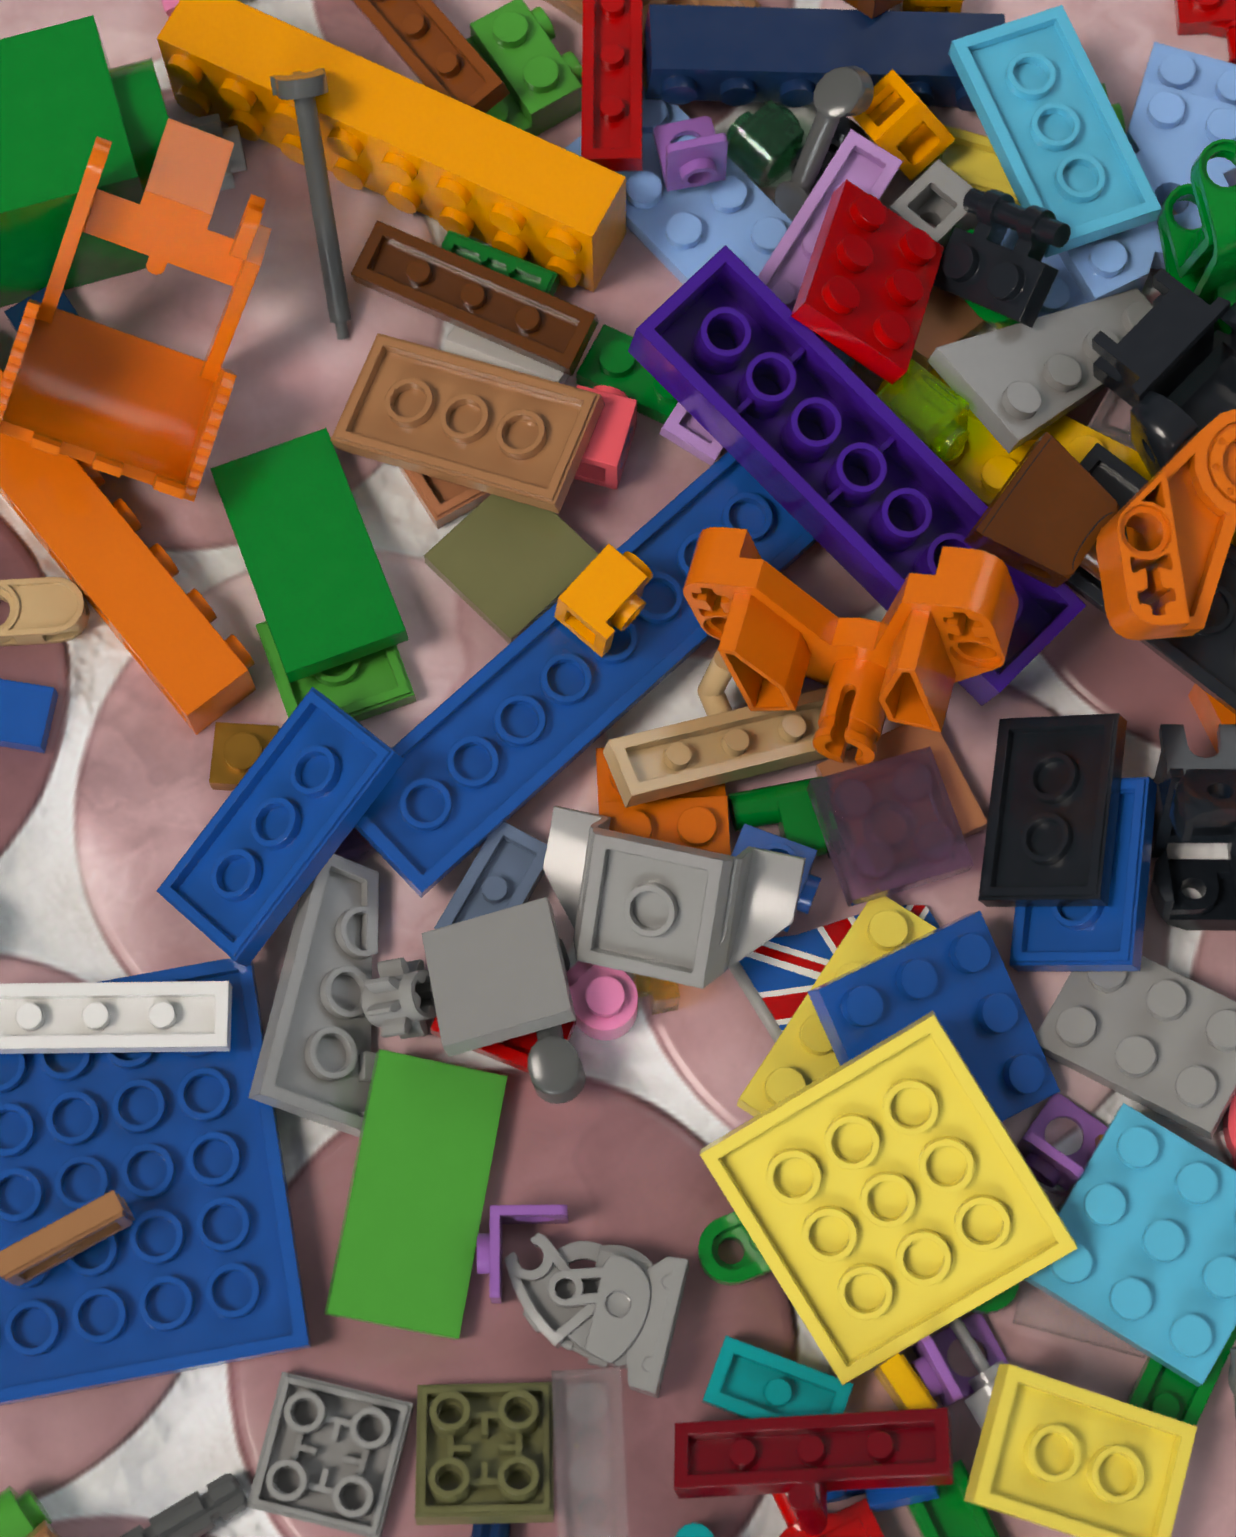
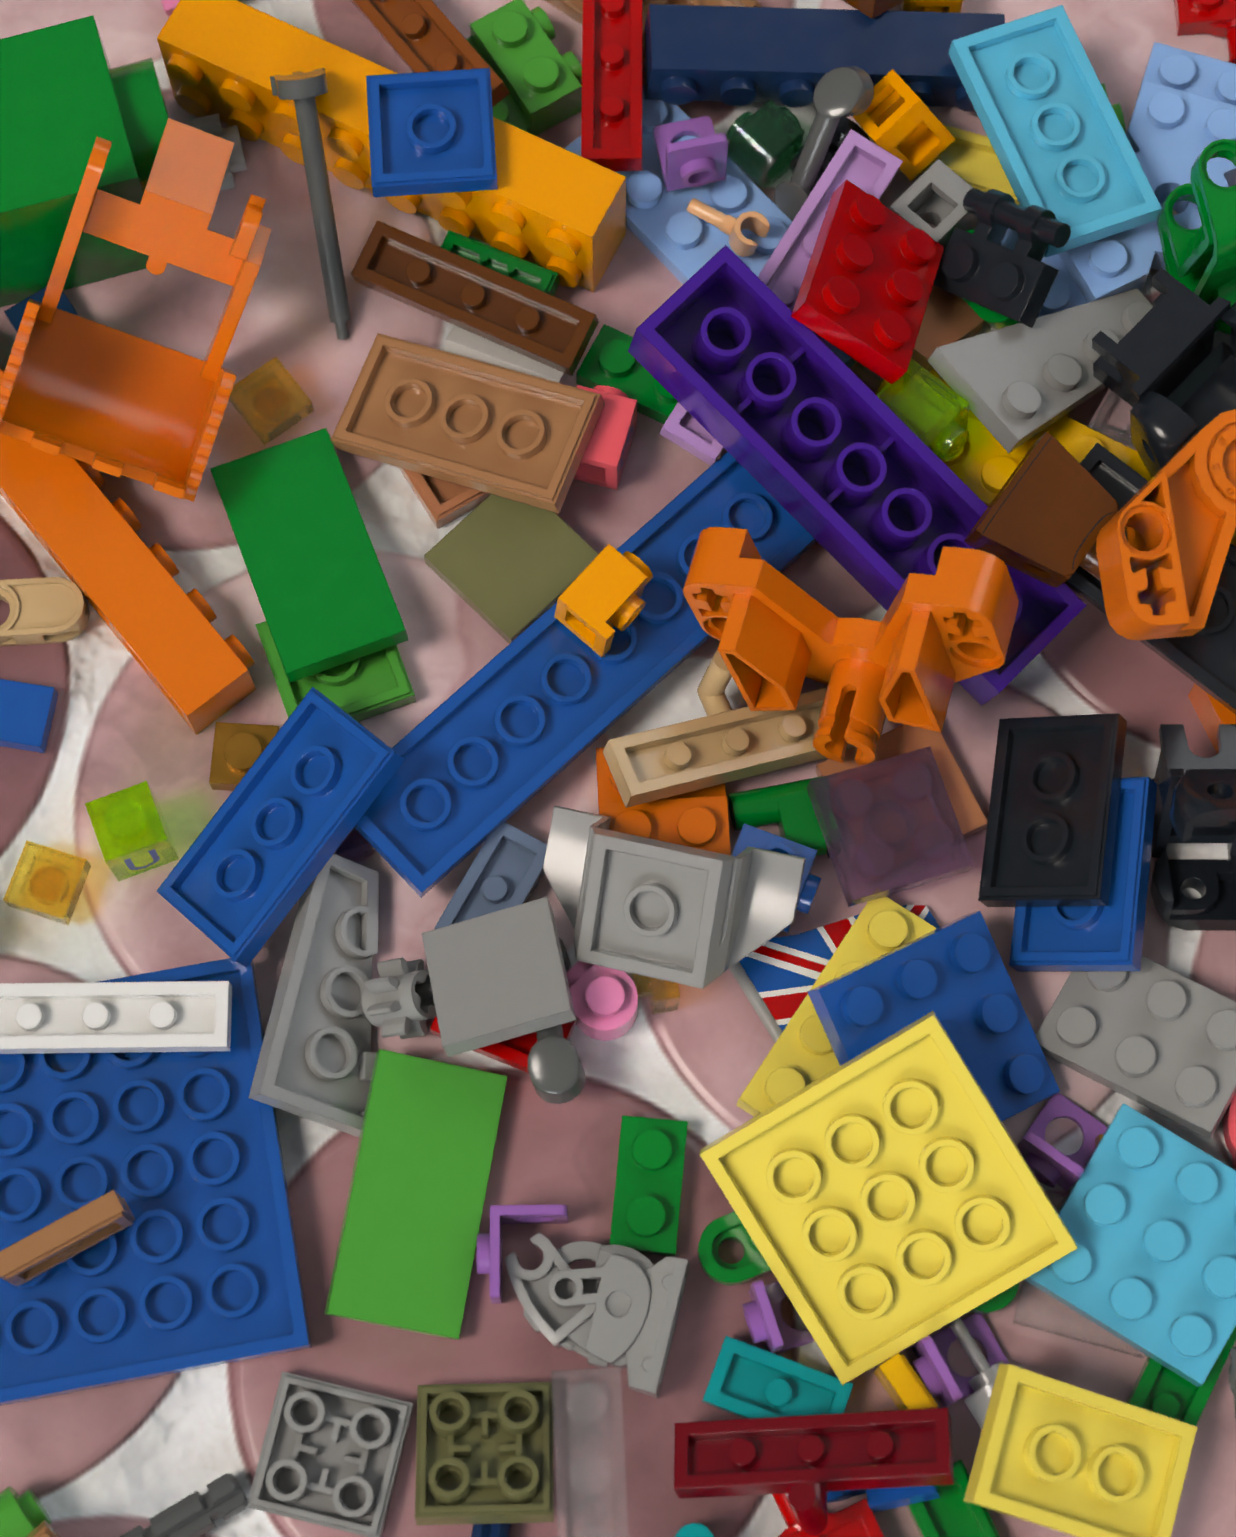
(47, 882): none -> clear yellow plate
(131, 831): none -> clear neon green brick
(270, 400): none -> clear yellow plate
(431, 132): none -> blue tile
(649, 1185): none -> green plate
(732, 226): none -> light nougat hand
(766, 1322): none -> medium lavender bracket

